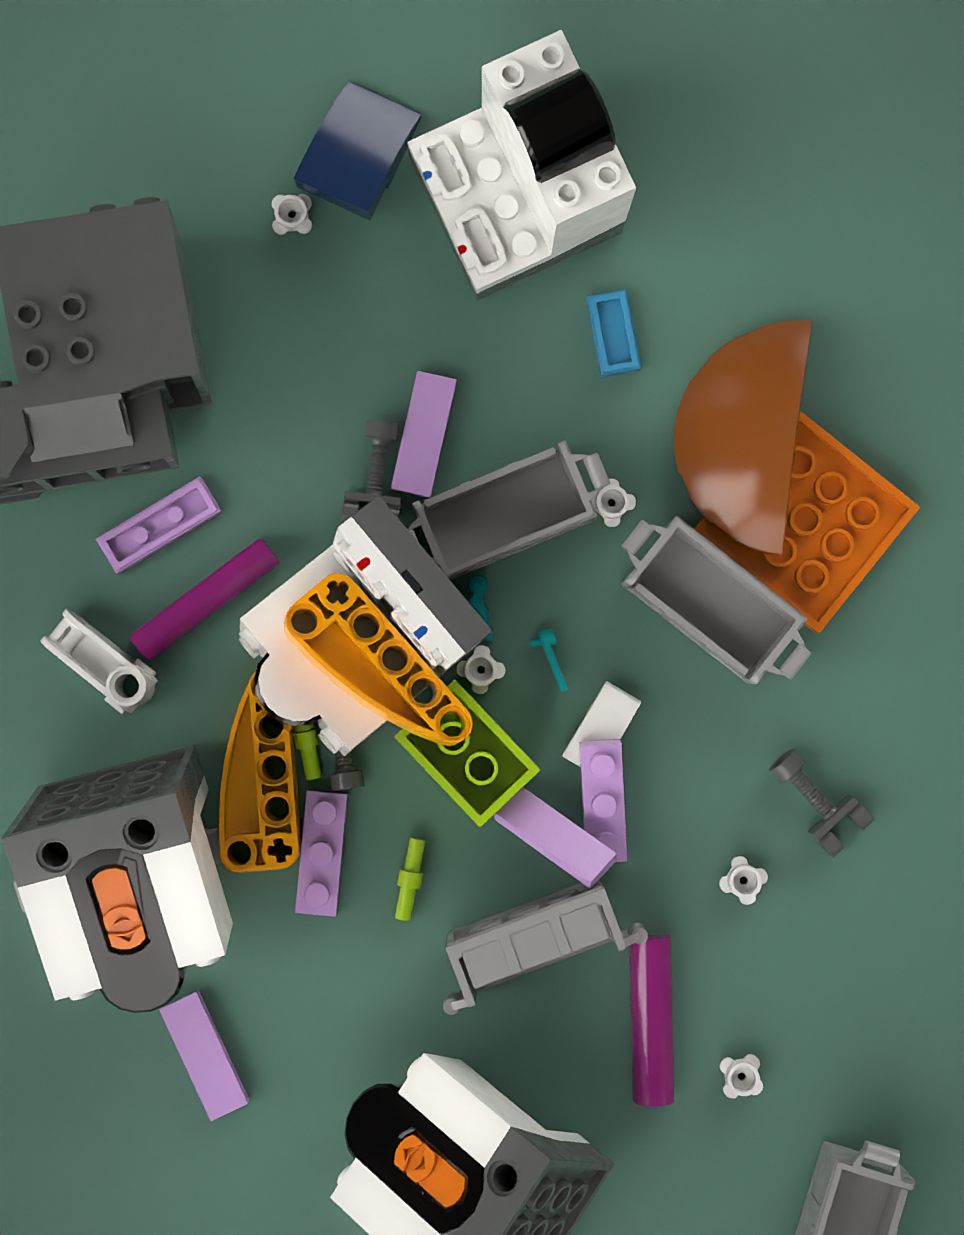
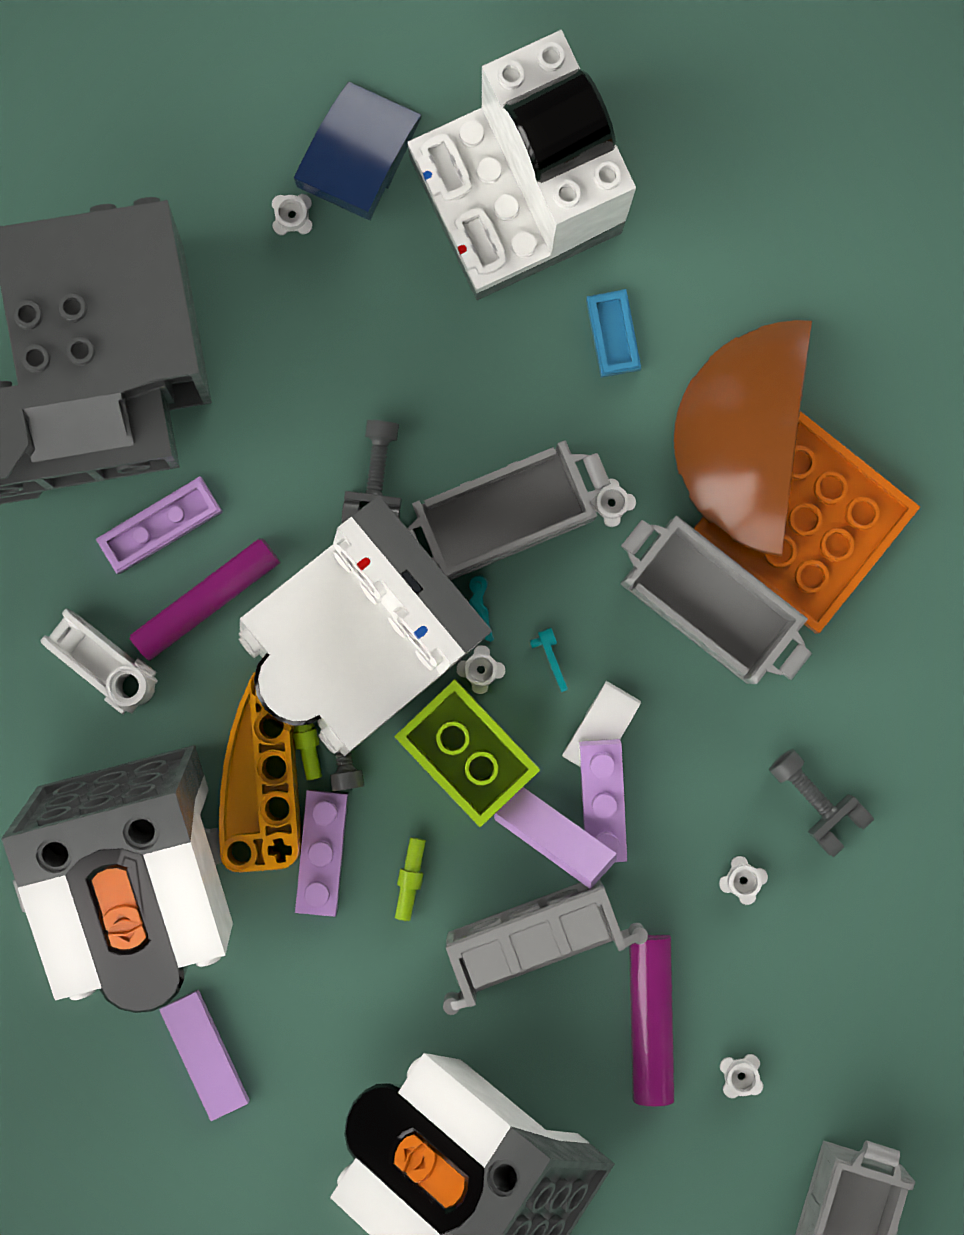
(358, 666): light orange beam -> none
(423, 434): lavender tile -> none

